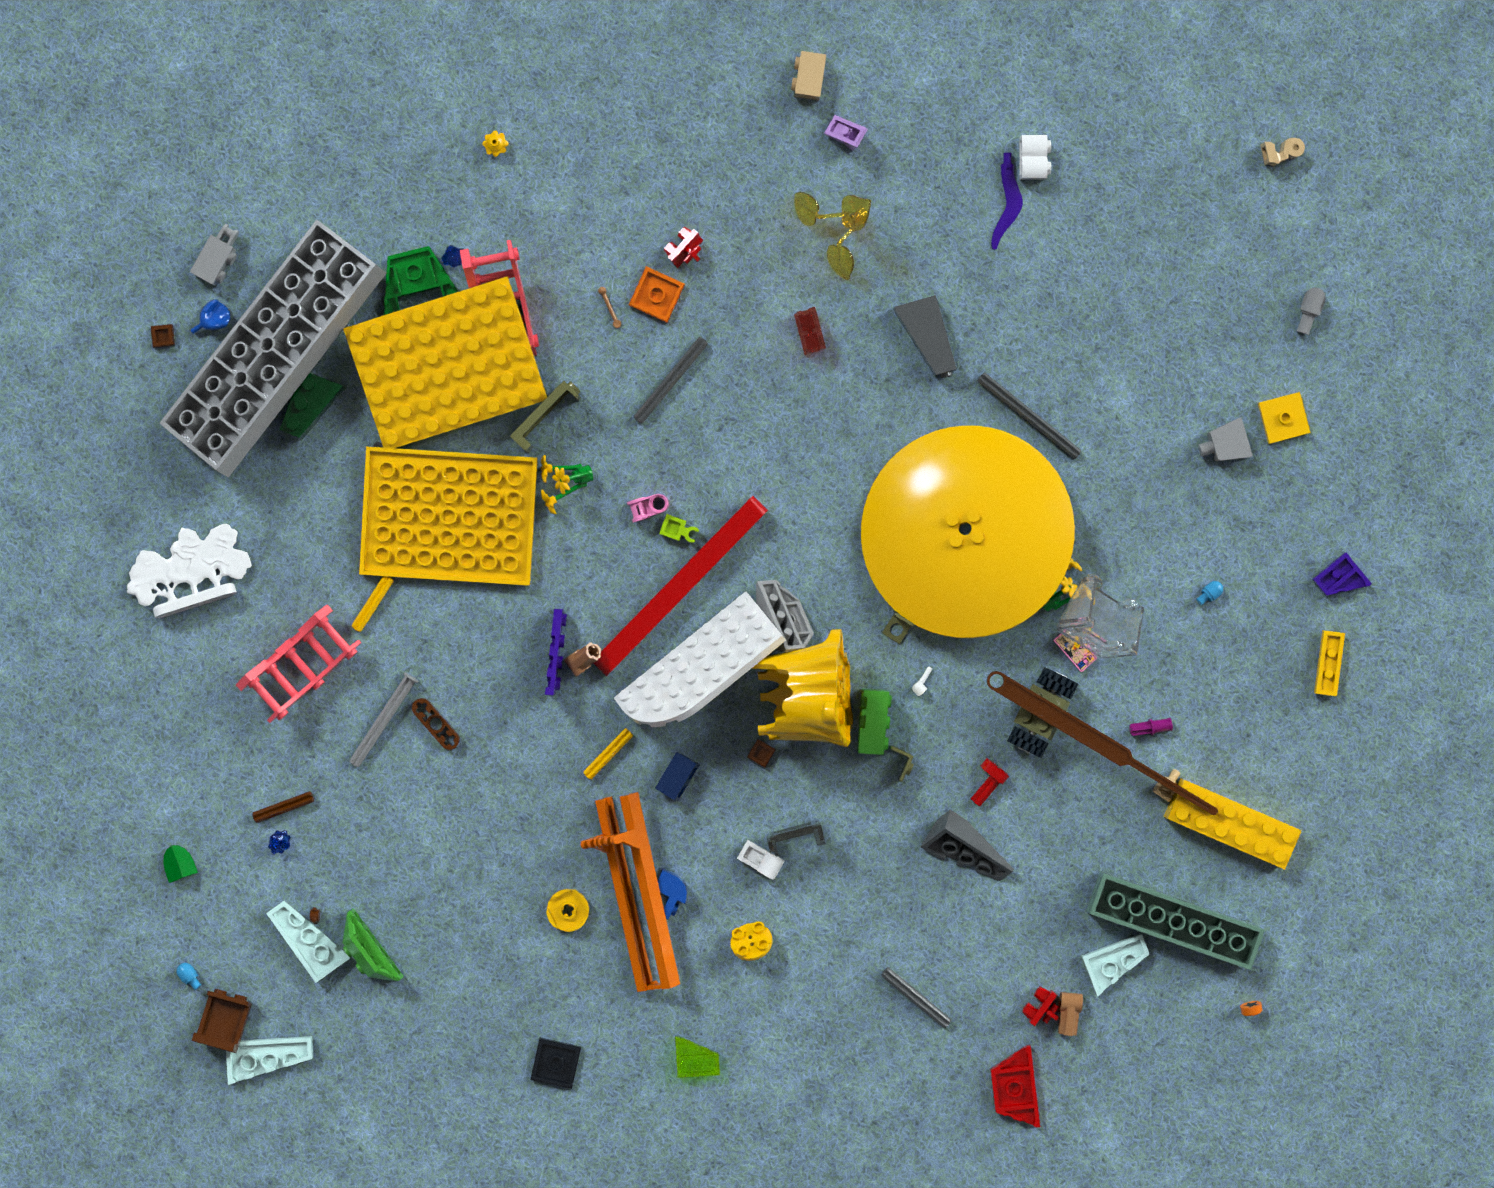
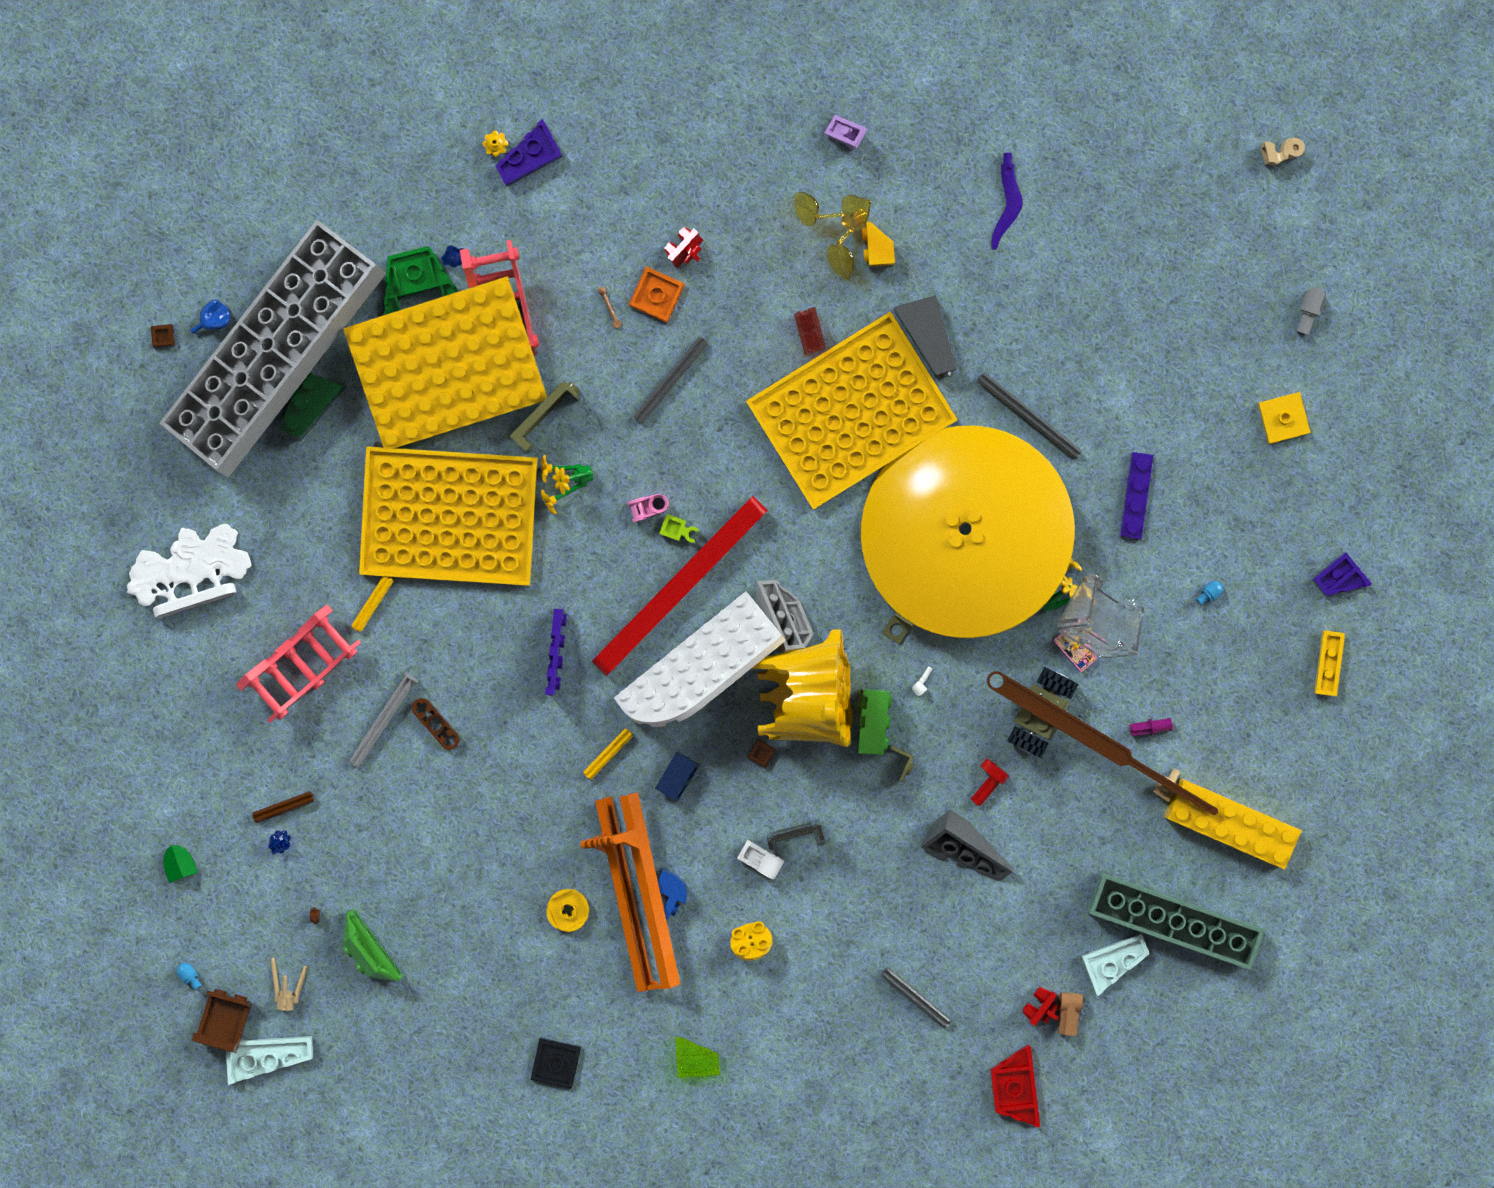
(216, 257): light grey brick -> none
(285, 998): none -> tan plant
(308, 943): light aqua wing -> none
(530, 155): none -> dark purple wing
(583, 658): medium nougat piece -> none
(810, 75): tan brick -> none
(851, 410): none -> yellow plate
(879, 247): none -> yellow slope
(1033, 157): white brick -> none
(1136, 495): none -> dark purple plate
(1227, 442): light grey torso -> none
(1251, 1008): orange tile -> none

